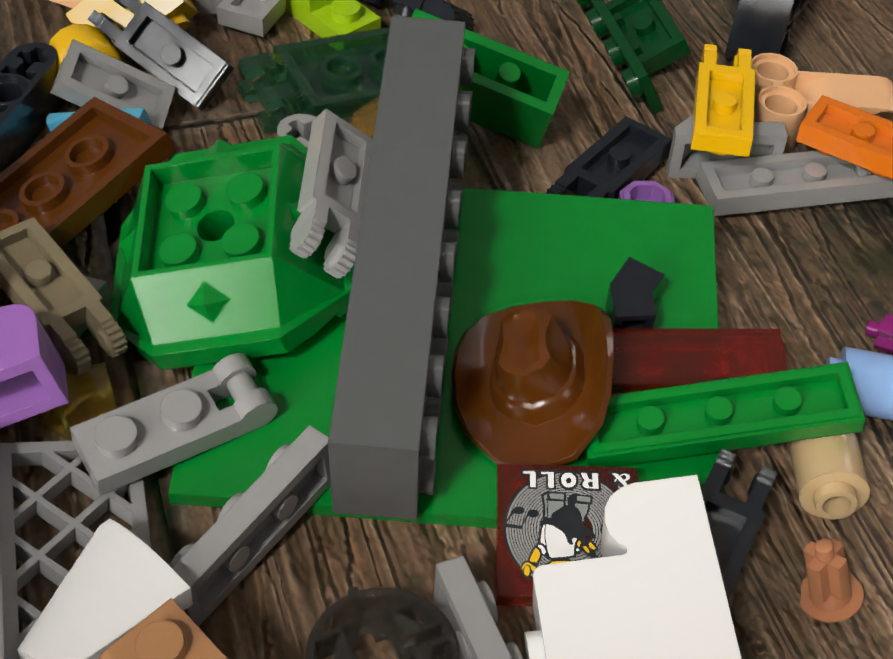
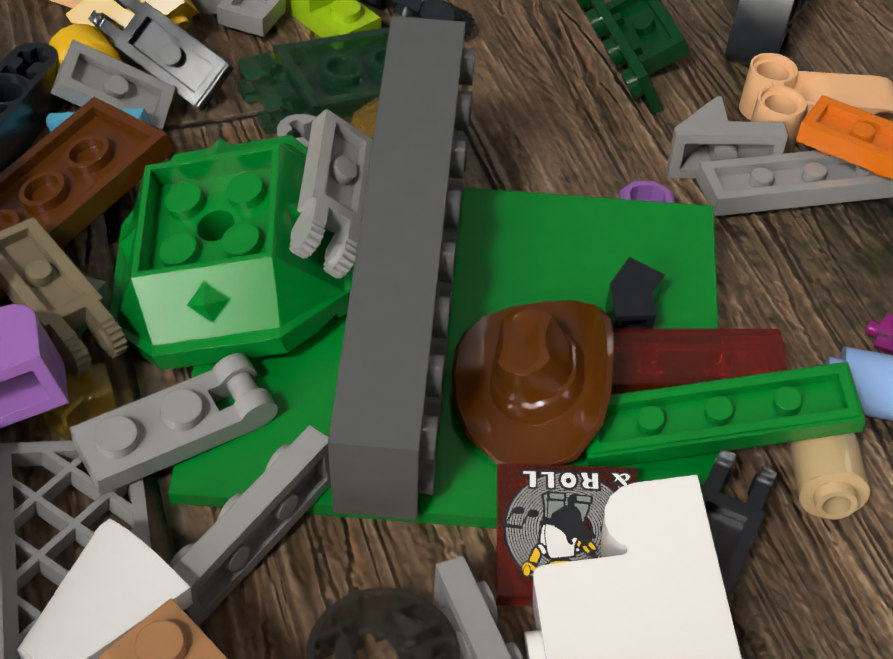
(510, 88): green brick -> none
(614, 161): black hinge -> none
(724, 104): yellow hinge -> none
(829, 589): nougat piece -> none

